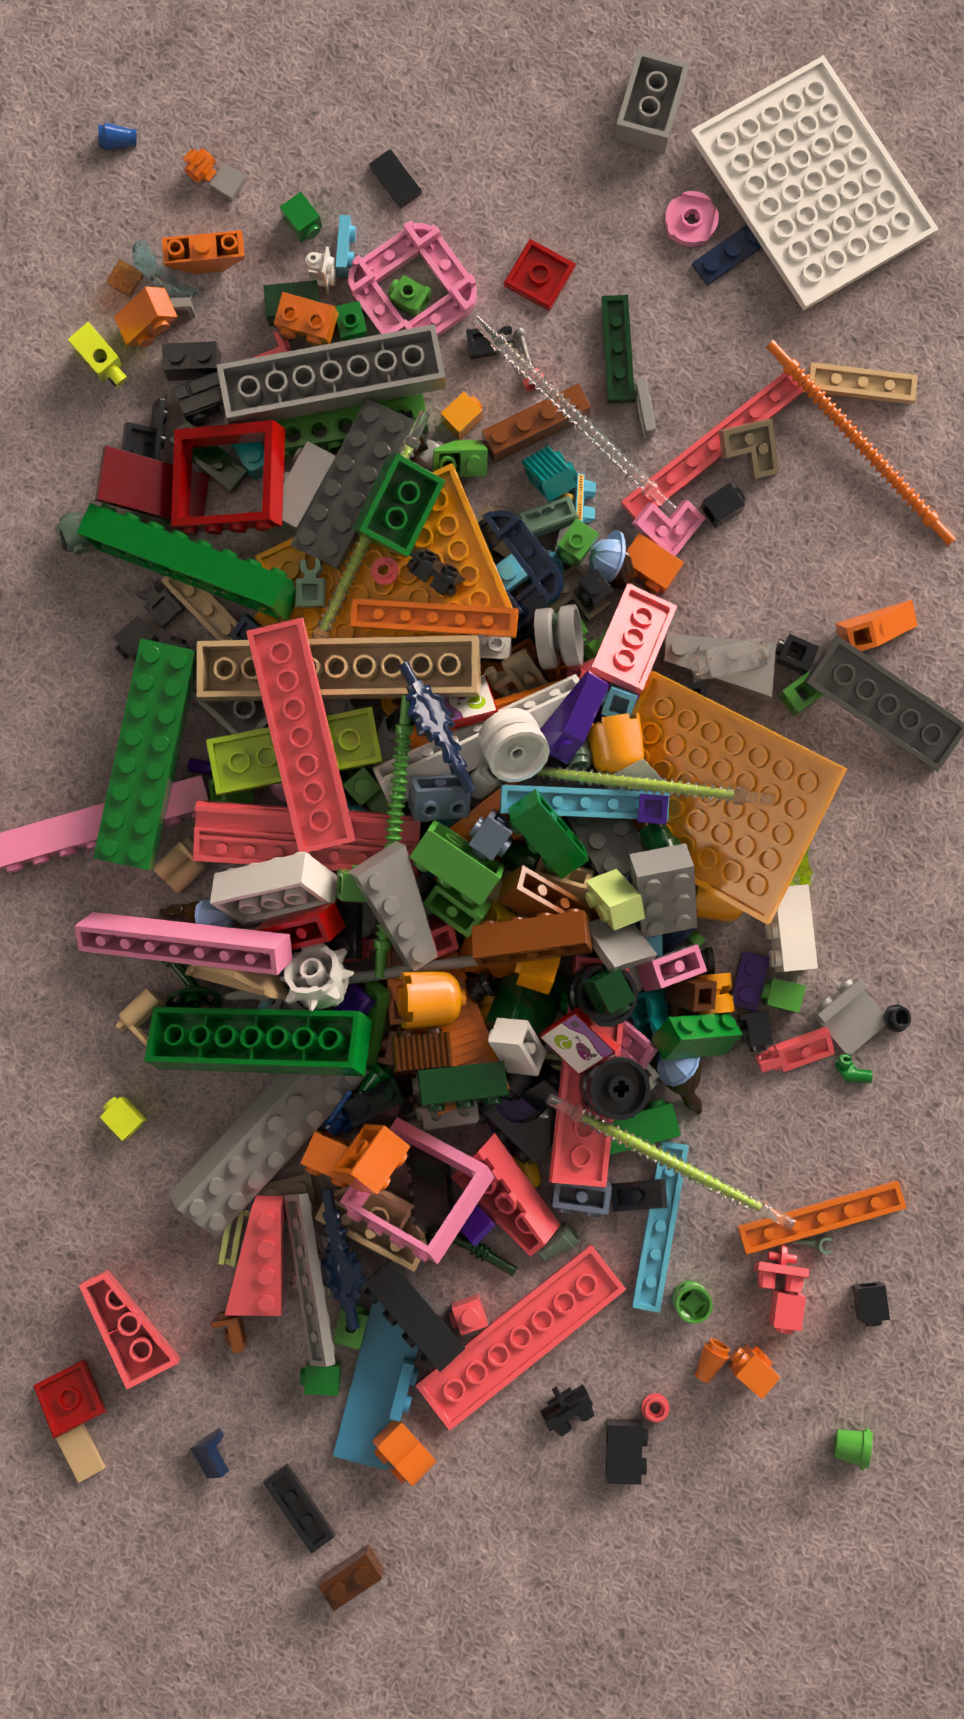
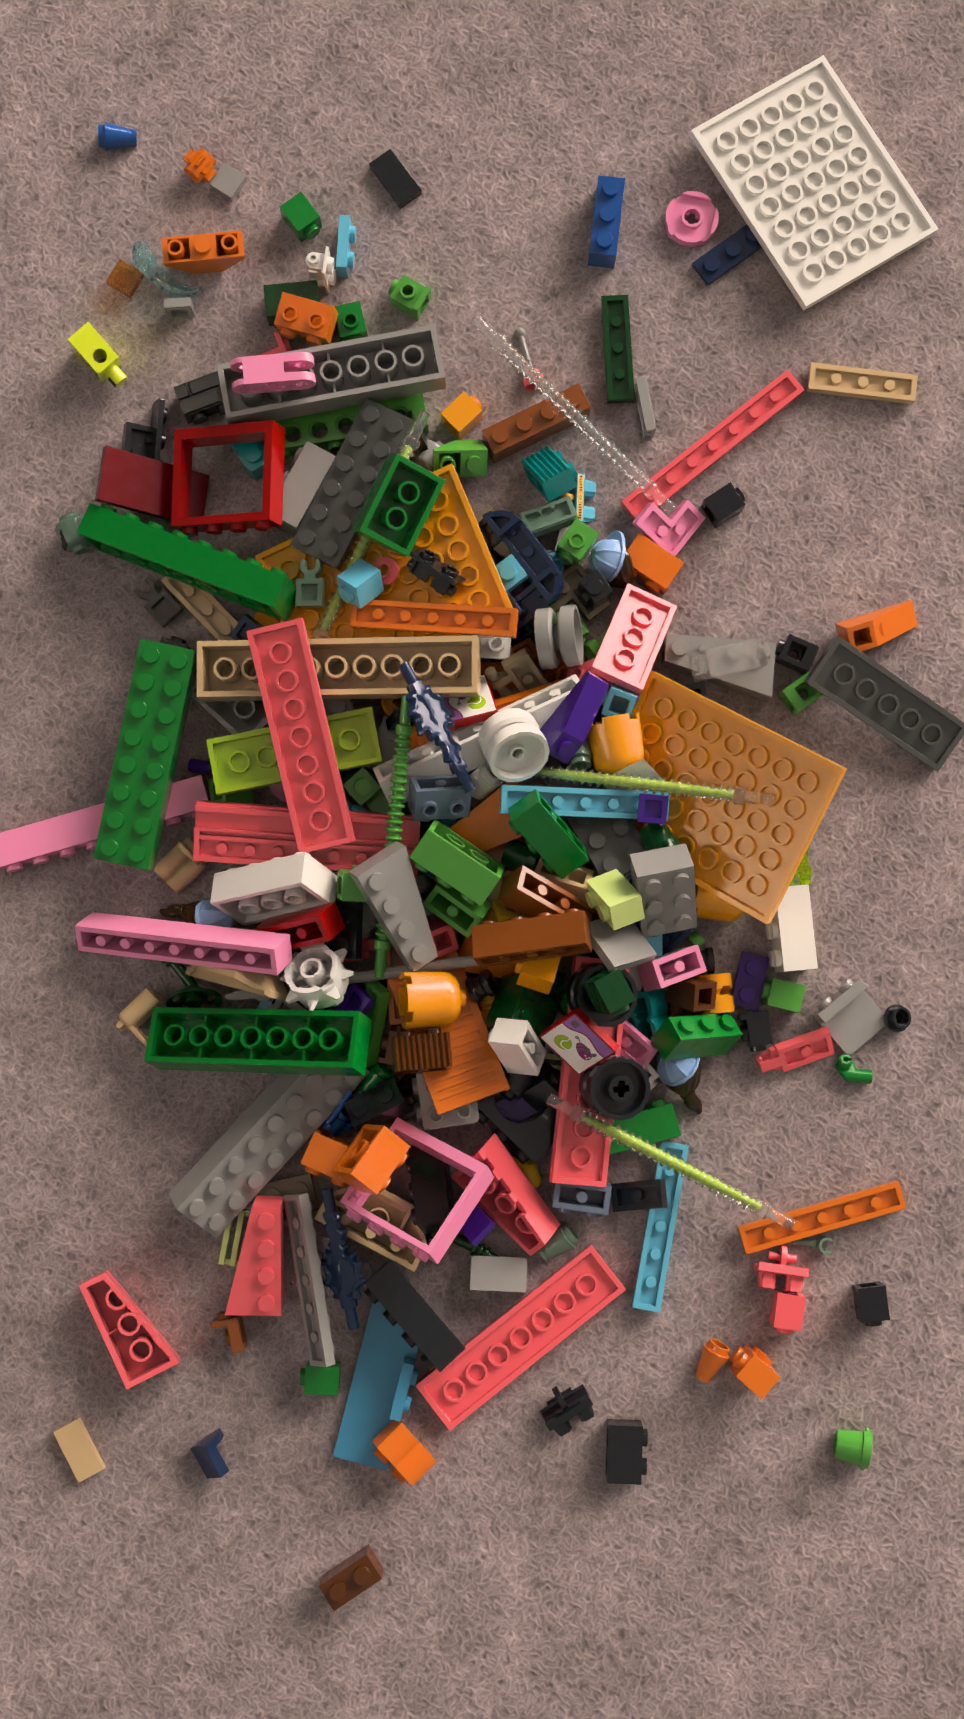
(69, 1399): red tile -> none
(122, 1117): neon yellow brick -> none
(129, 638): black brick -> none
(145, 317): orange brick -> none
(190, 360): black brick -> none
(216, 464): dark green plate -> none
(273, 373): none -> bright pink piece
(299, 1508): black plate -> none
(347, 1337): bright green brick -> none
(360, 583): none -> medium azure brick
(394, 254): bright pink plate -> none
(462, 1086): dark green brick -> none
(468, 1315): coral brick -> none
(480, 346): black plate -> none
(491, 836): sand blue brick -> none
(498, 1274): none -> light grey panel
(539, 275): red tile -> none
(606, 221): none -> blue arch
(651, 101): light grey brick -> none
(655, 1416): coral plate -> none
(692, 1301): bright green wheel -> none
(757, 441): dark tan plate -> none
(791, 367): orange hose -> none

